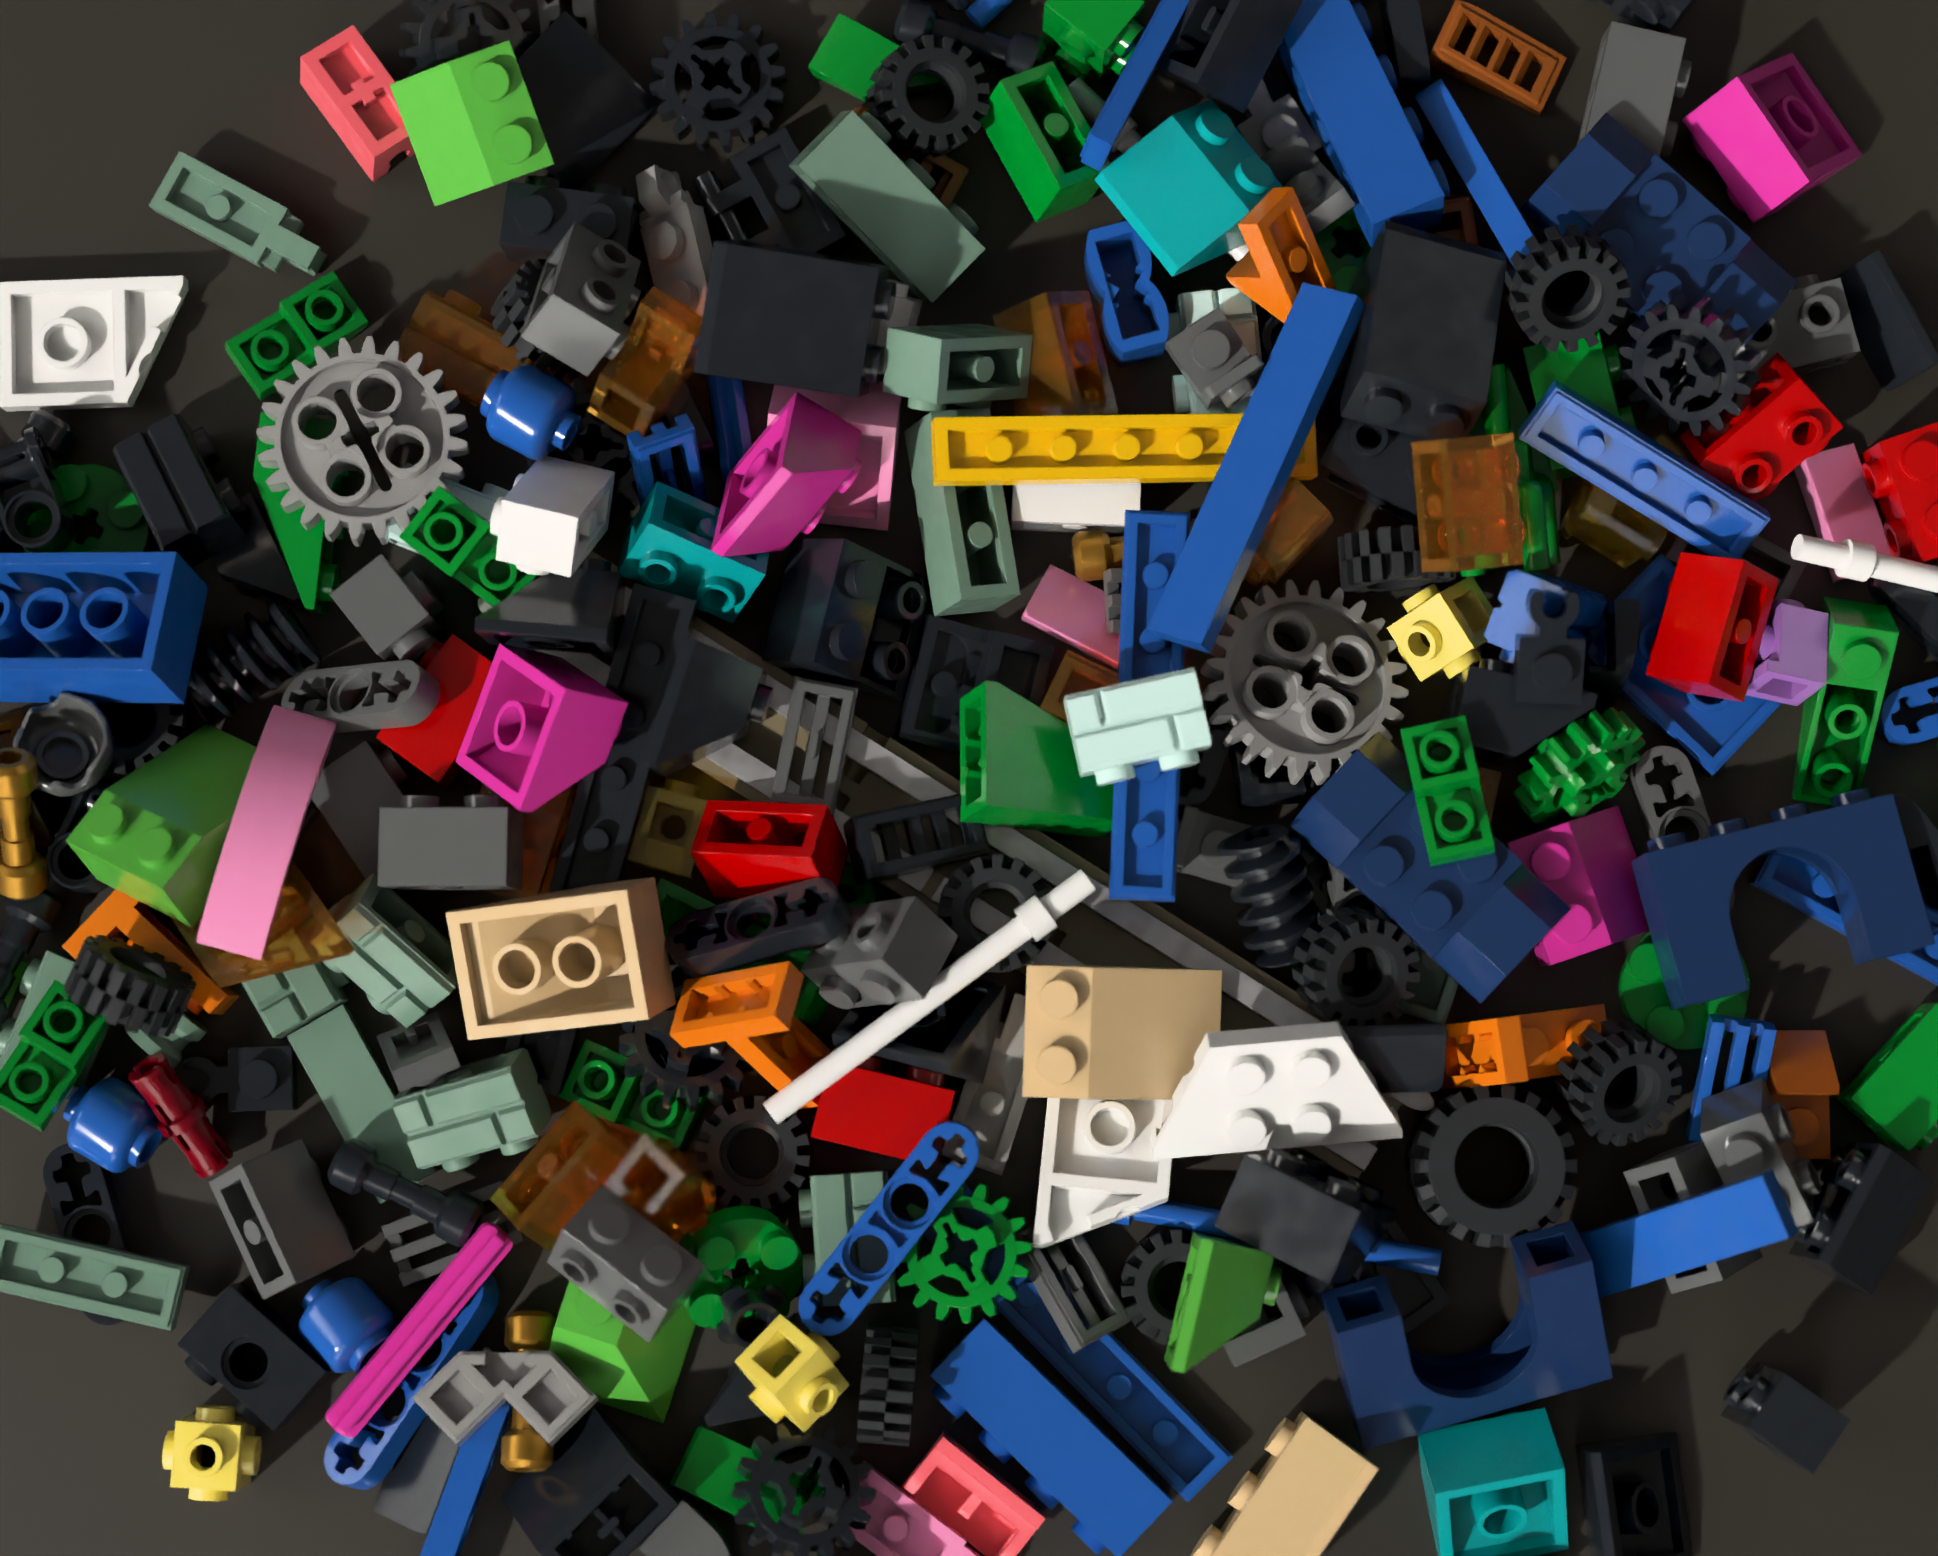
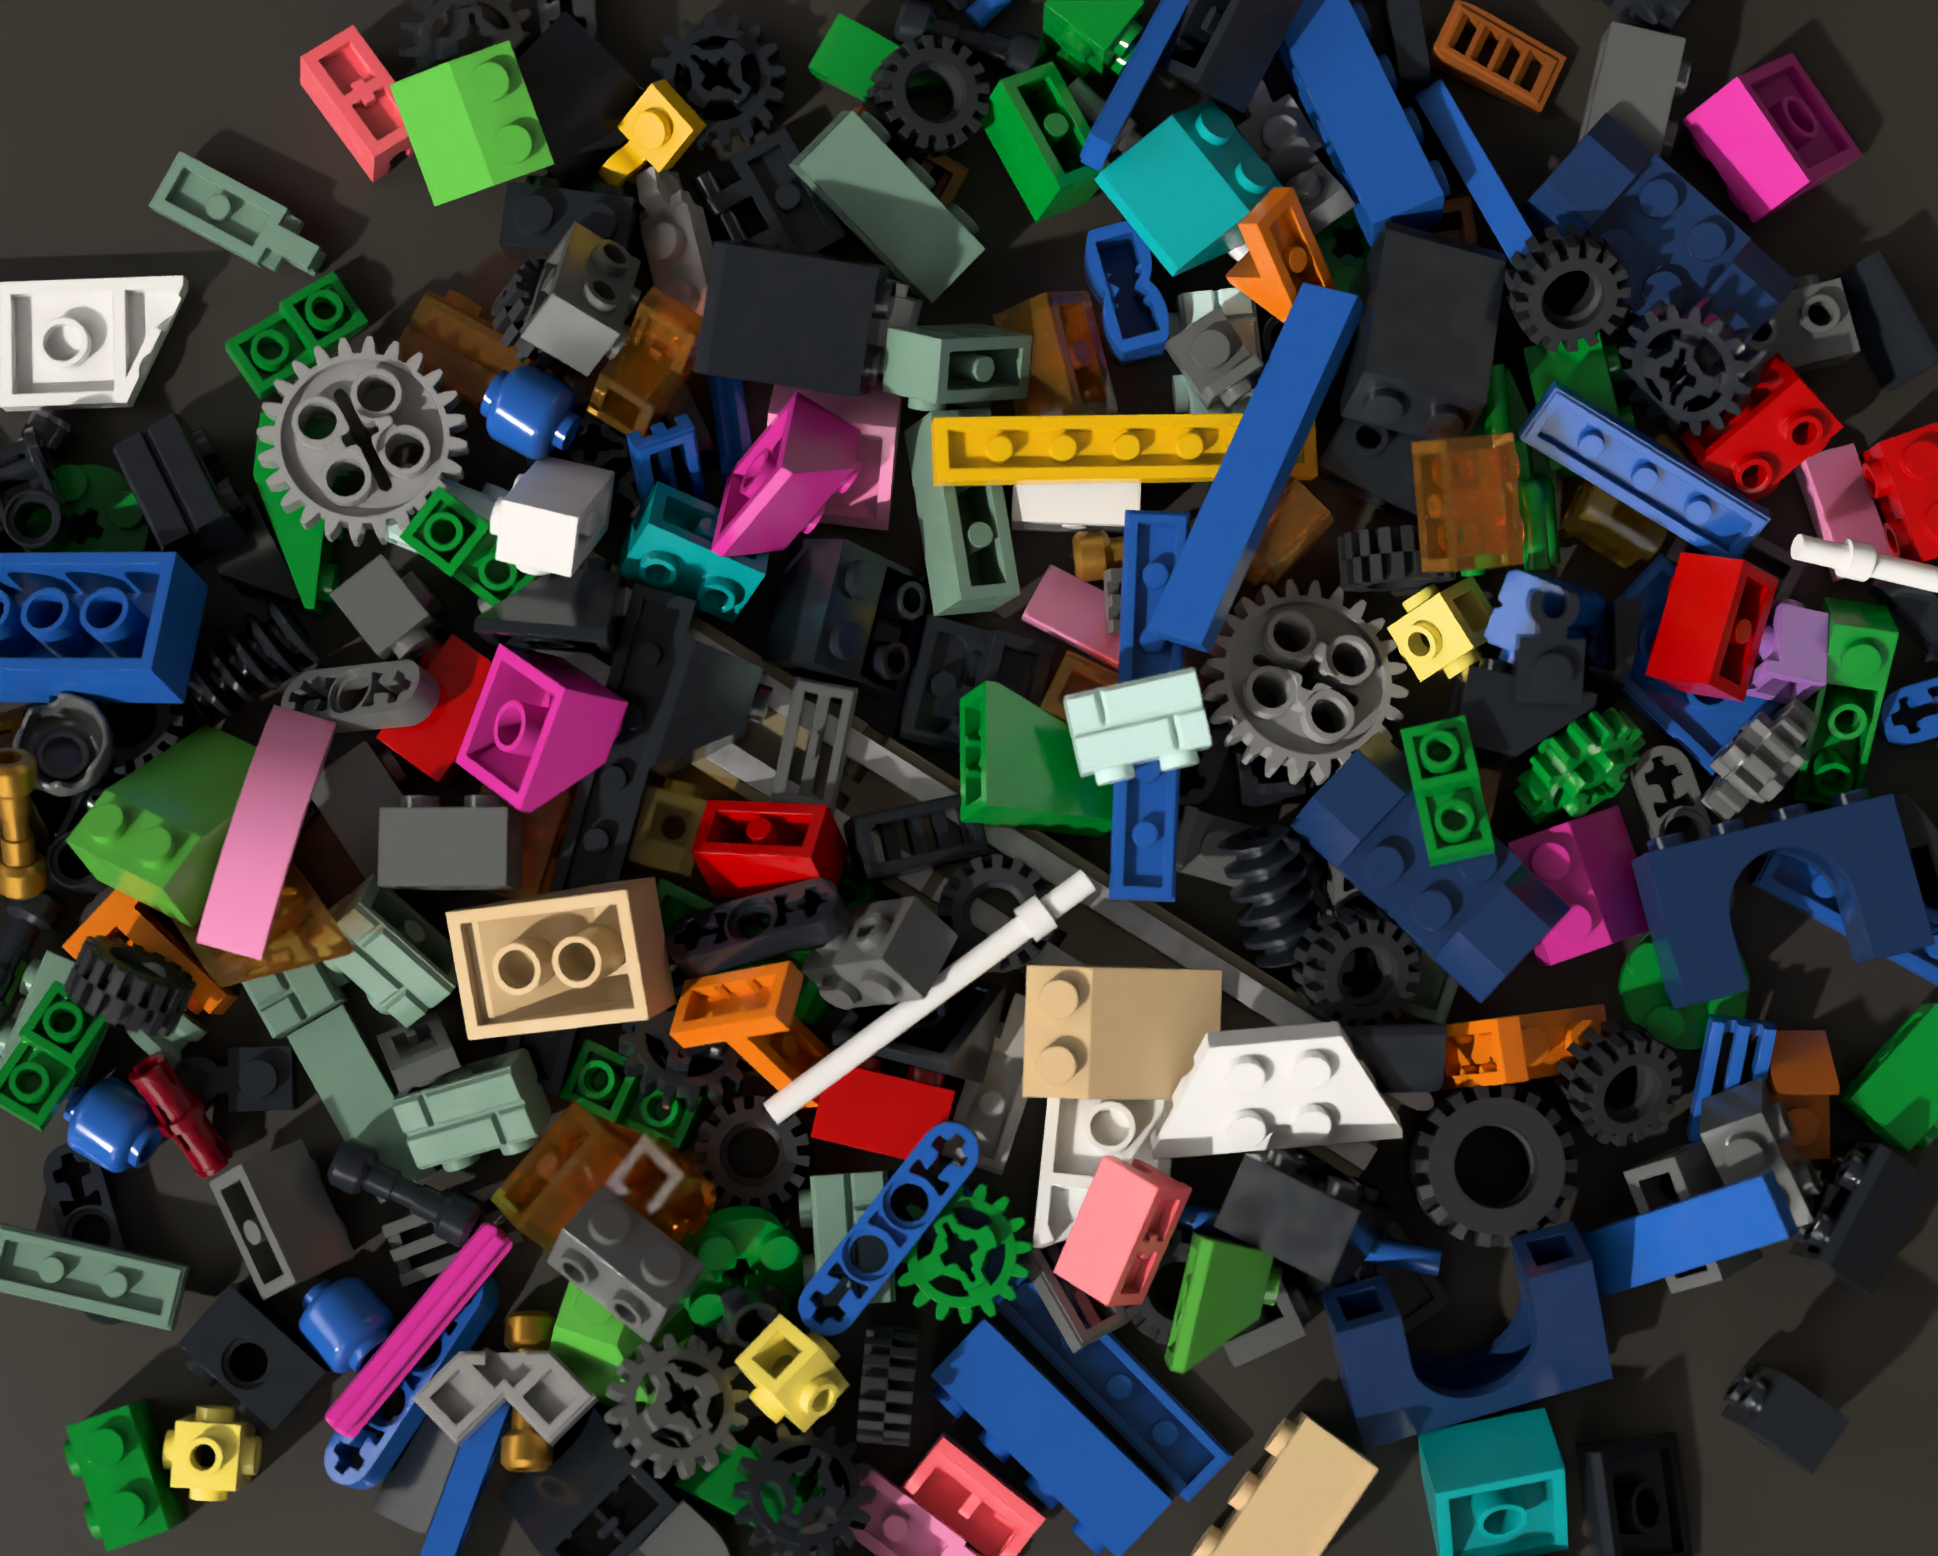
(123, 1475): none -> green brick
(658, 134): none -> yellow plate
(666, 1383): none -> dark grey gear
(1122, 1231): none -> coral hinge
(1760, 759): none -> dark grey gear

